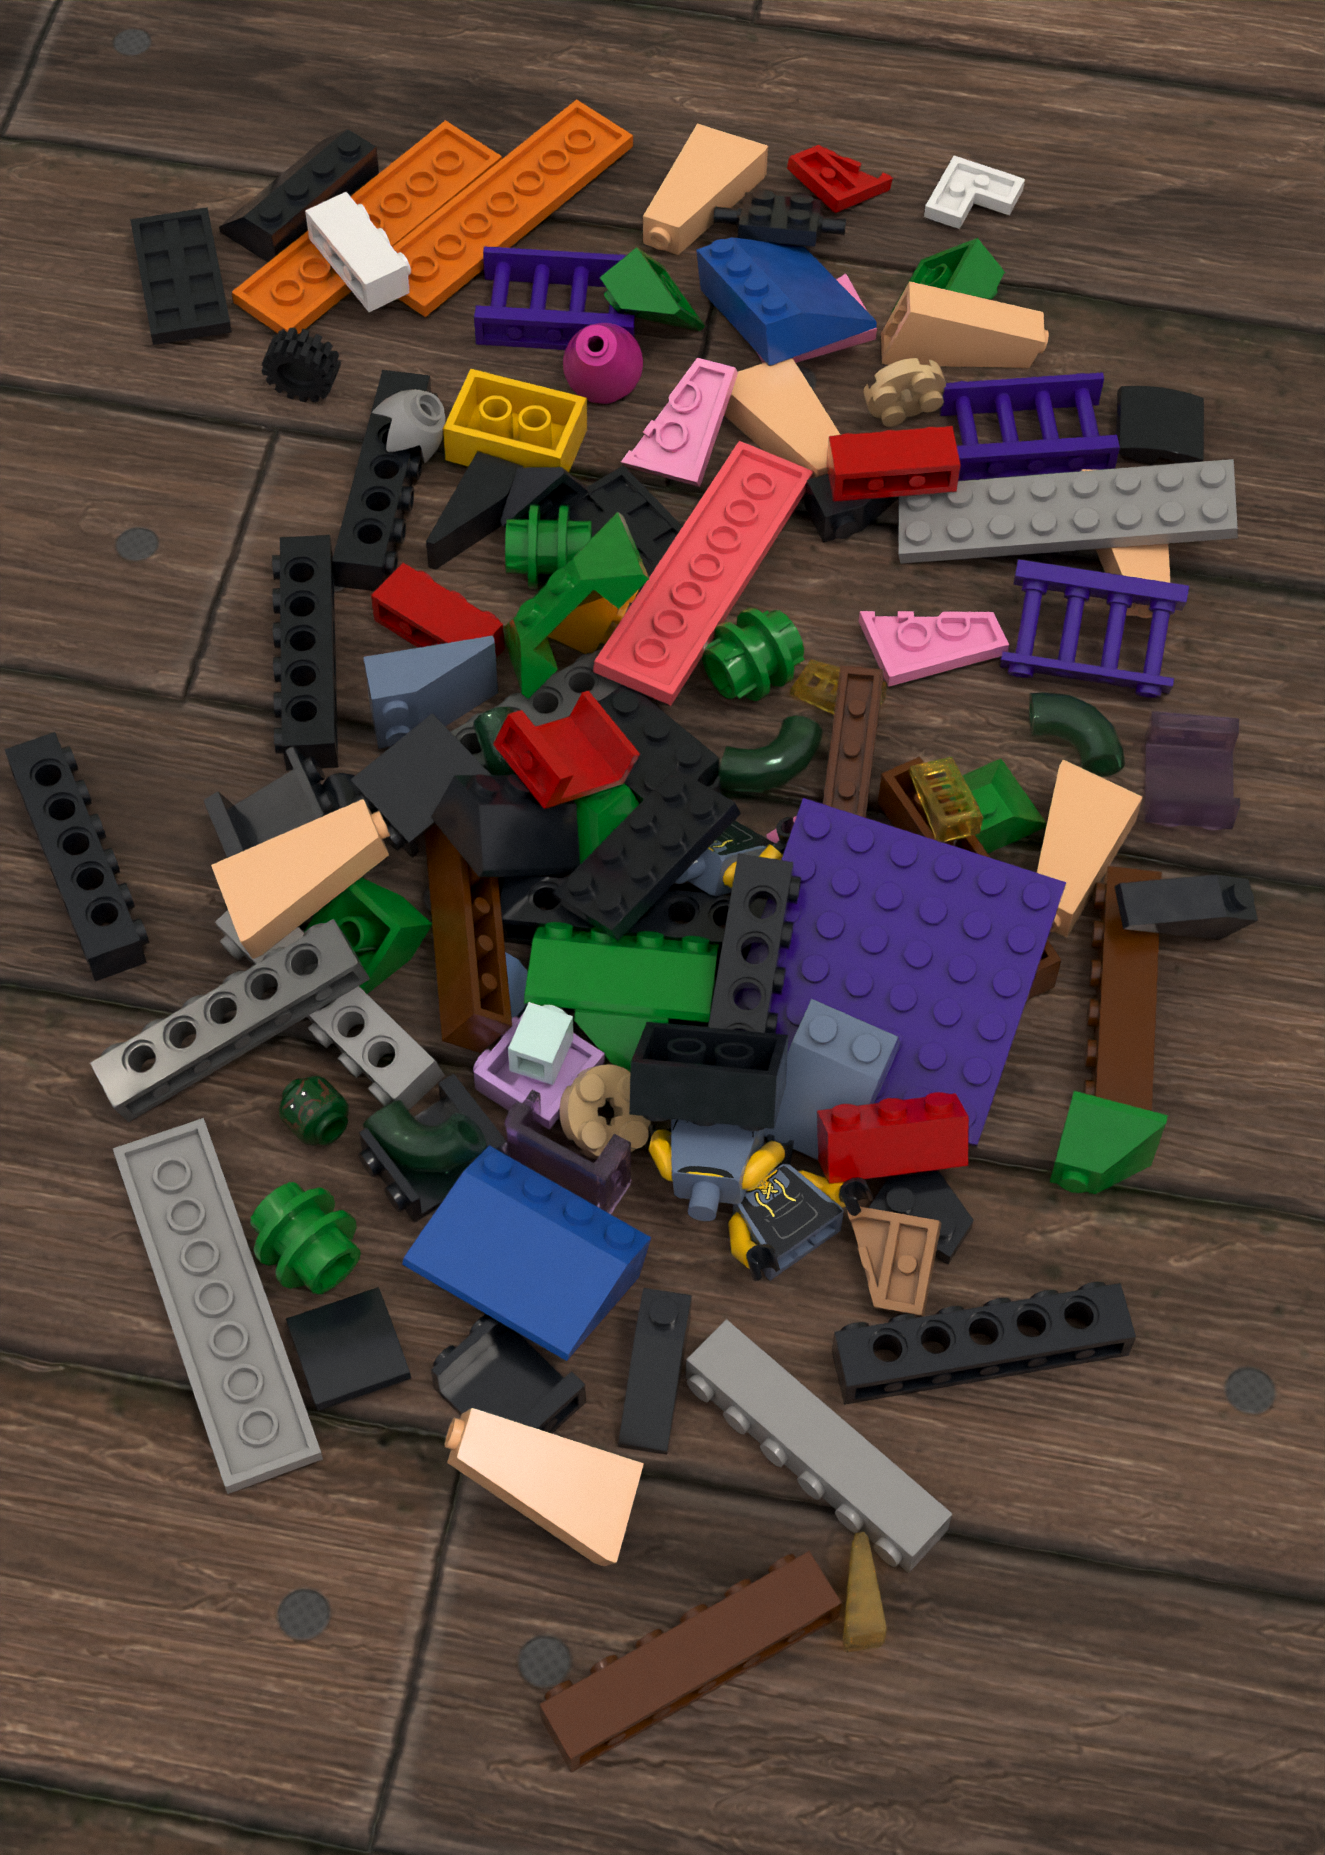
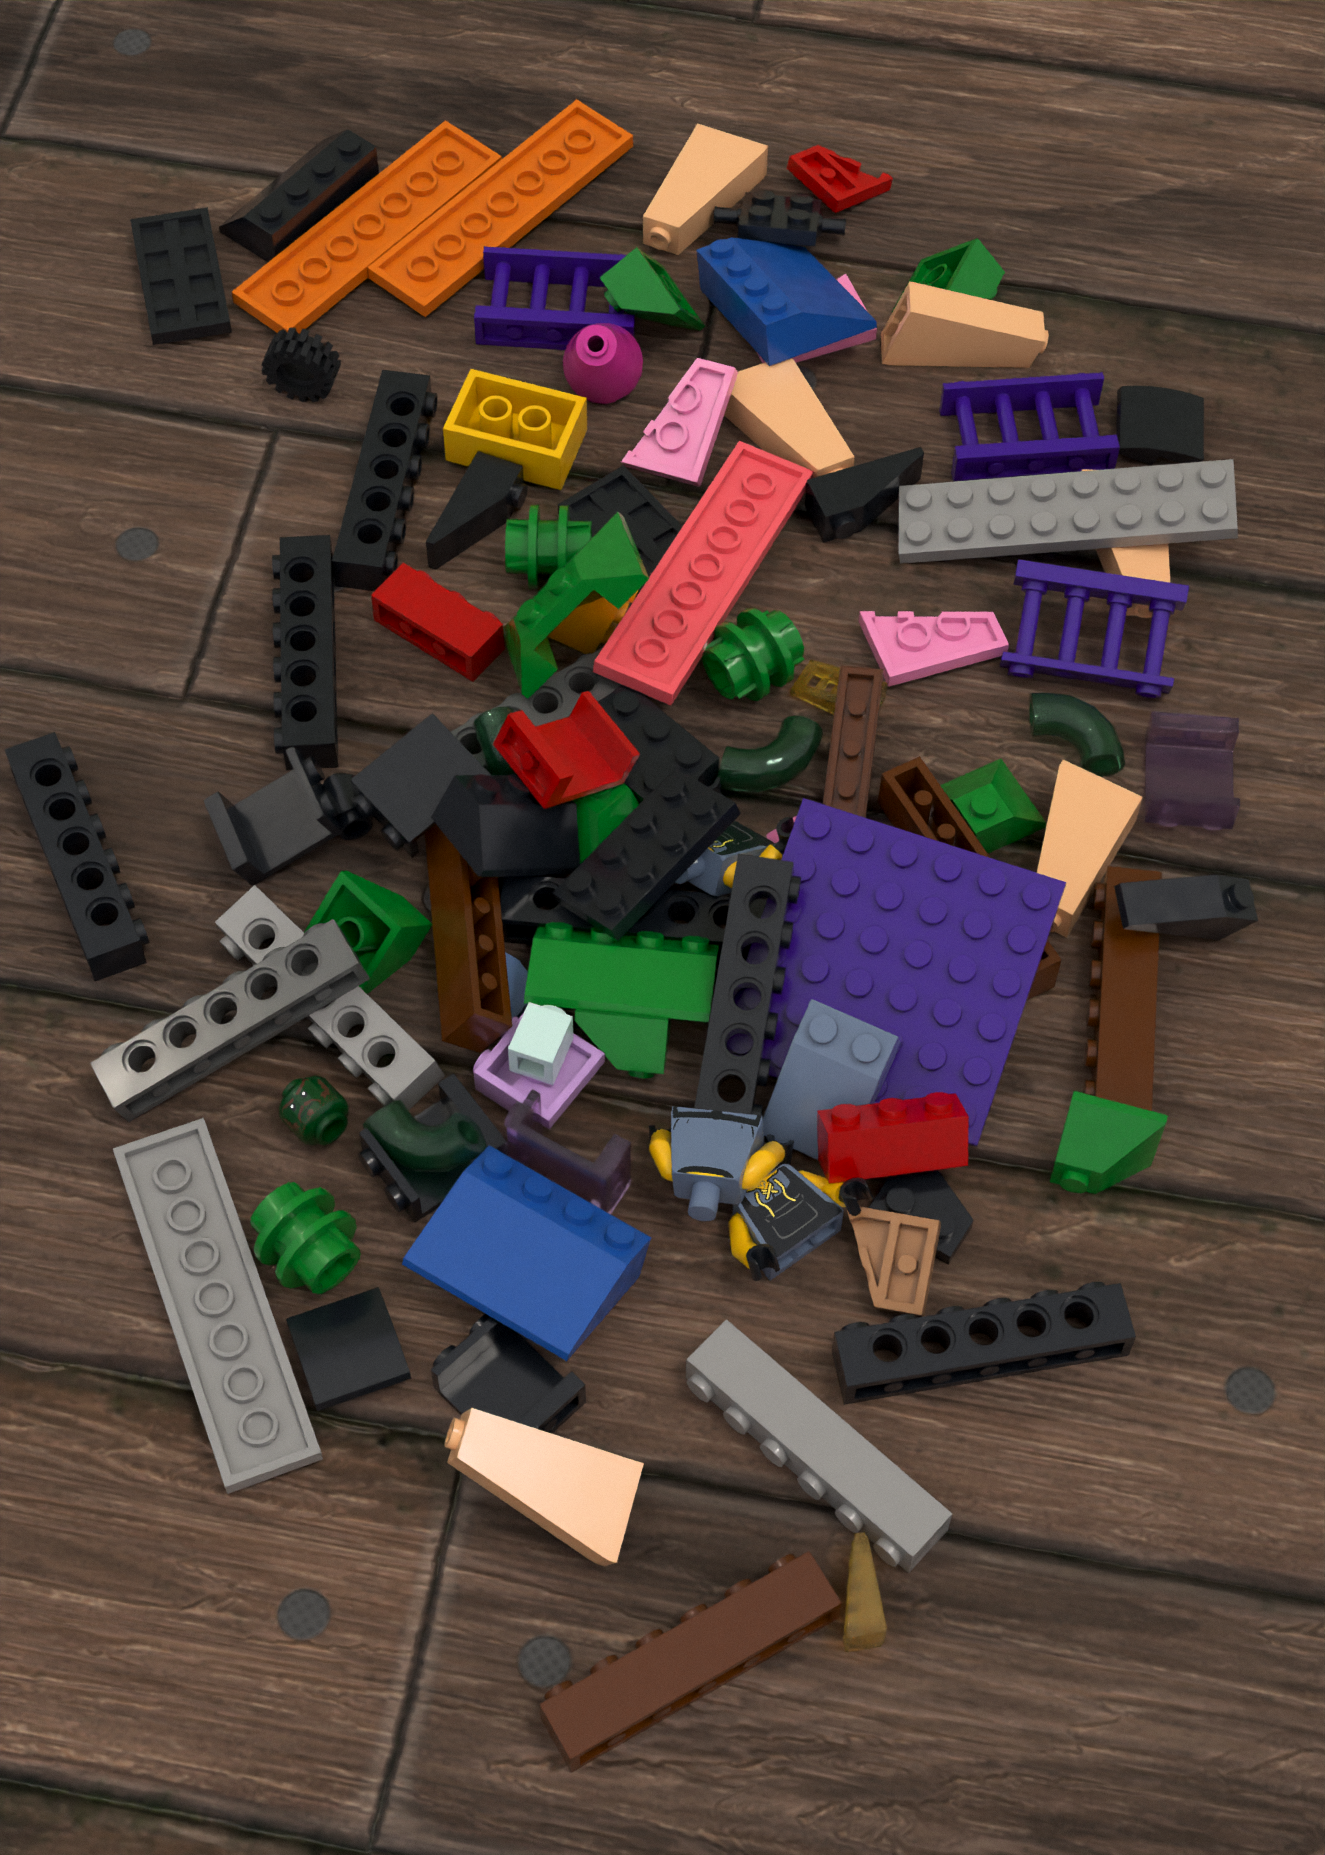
(298, 873): light nougat slope -> none
(358, 251): white brick -> none
(416, 421): light grey piece -> none
(428, 680): sand blue slope -> none
(543, 487): black slope -> none
(580, 1110): tan plate -> none
(655, 1370): black slope -> none
(708, 1075): black brick -> none
(893, 463): red brick -> none
(905, 391): tan plate -> none
(951, 826): clear yellow slope -> none
(970, 184): white plate -> none

